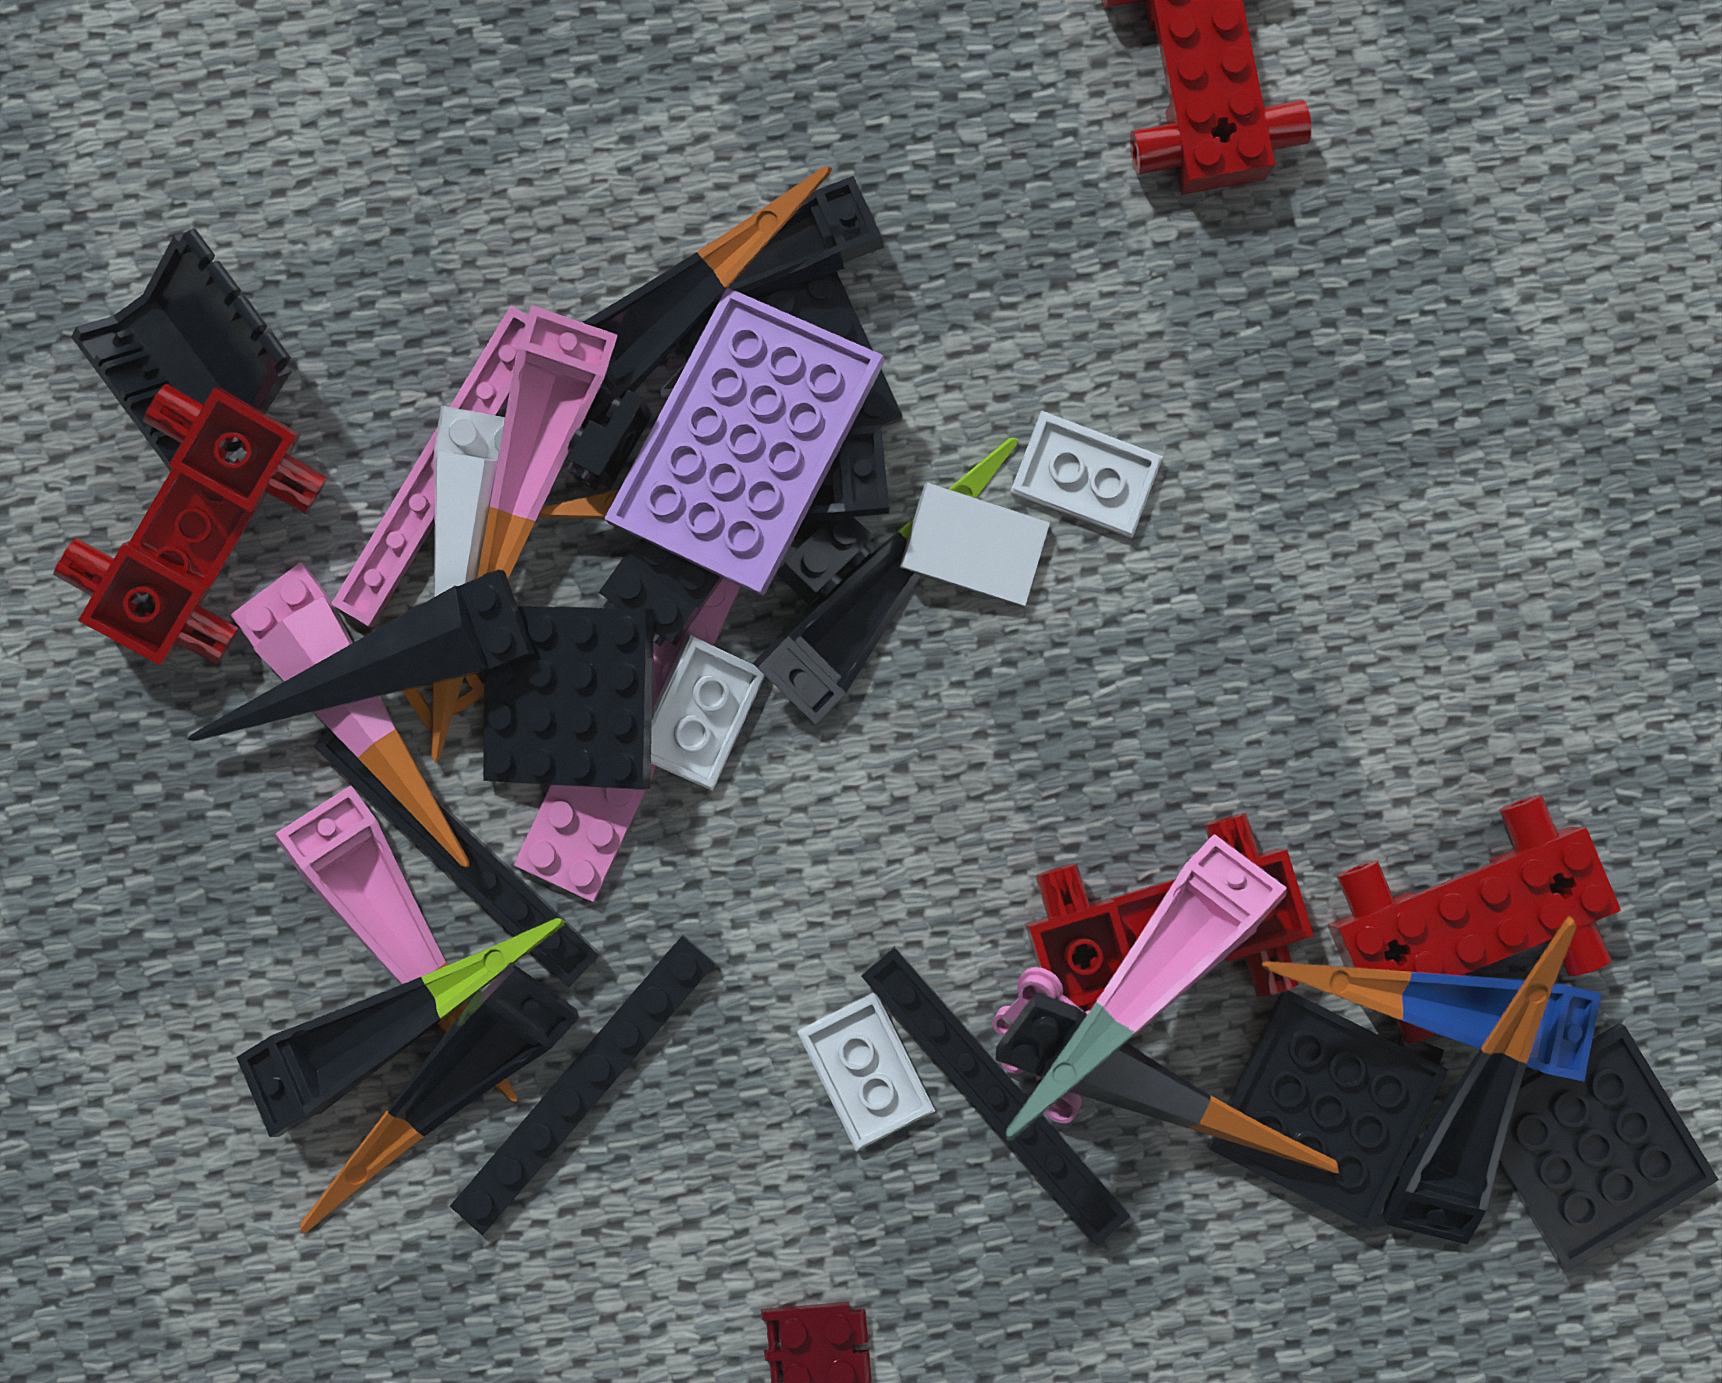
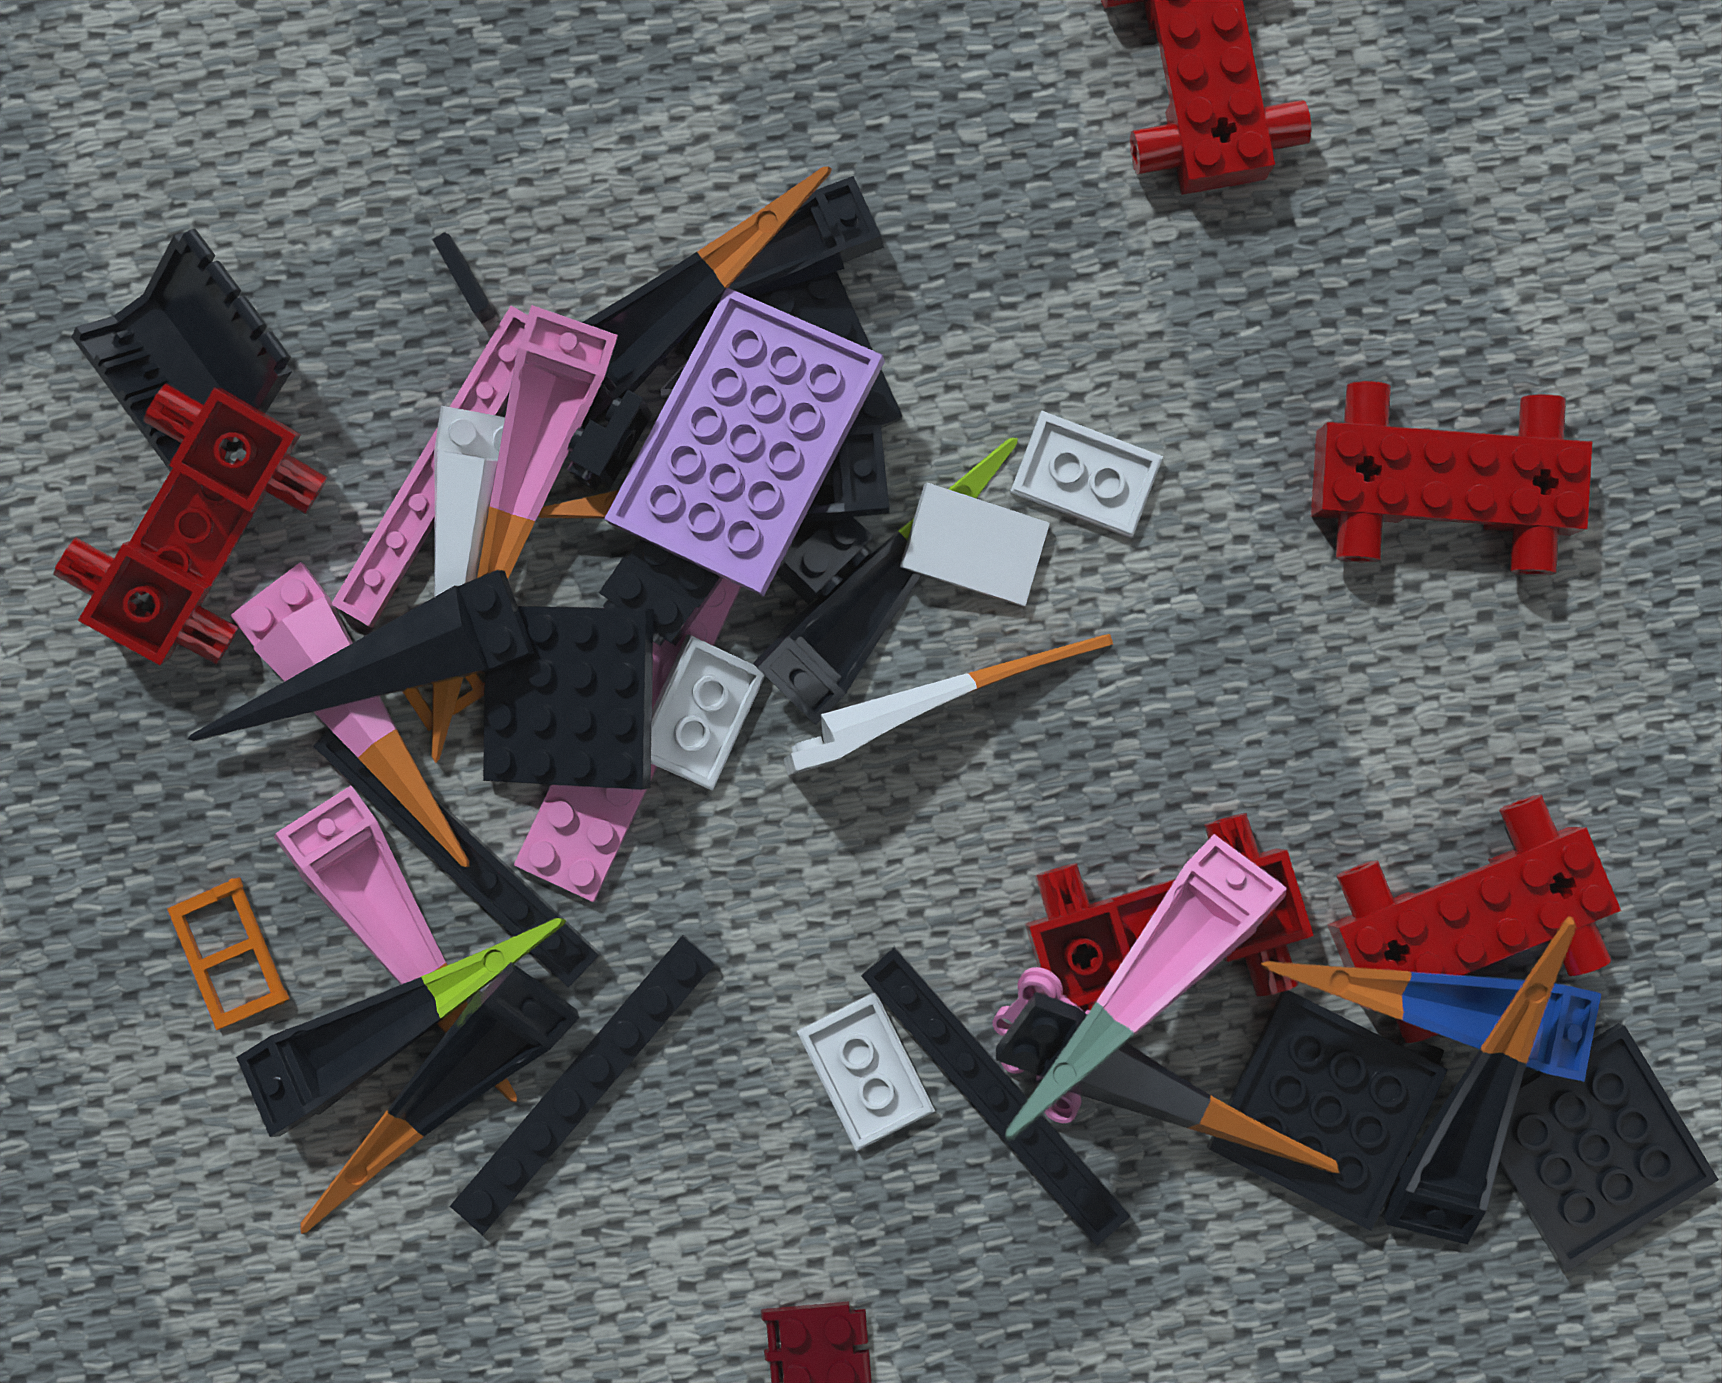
(256, 942): none -> orange window
(464, 277): none -> black tile
(858, 724): none -> white plate
(1452, 478): none -> red piece

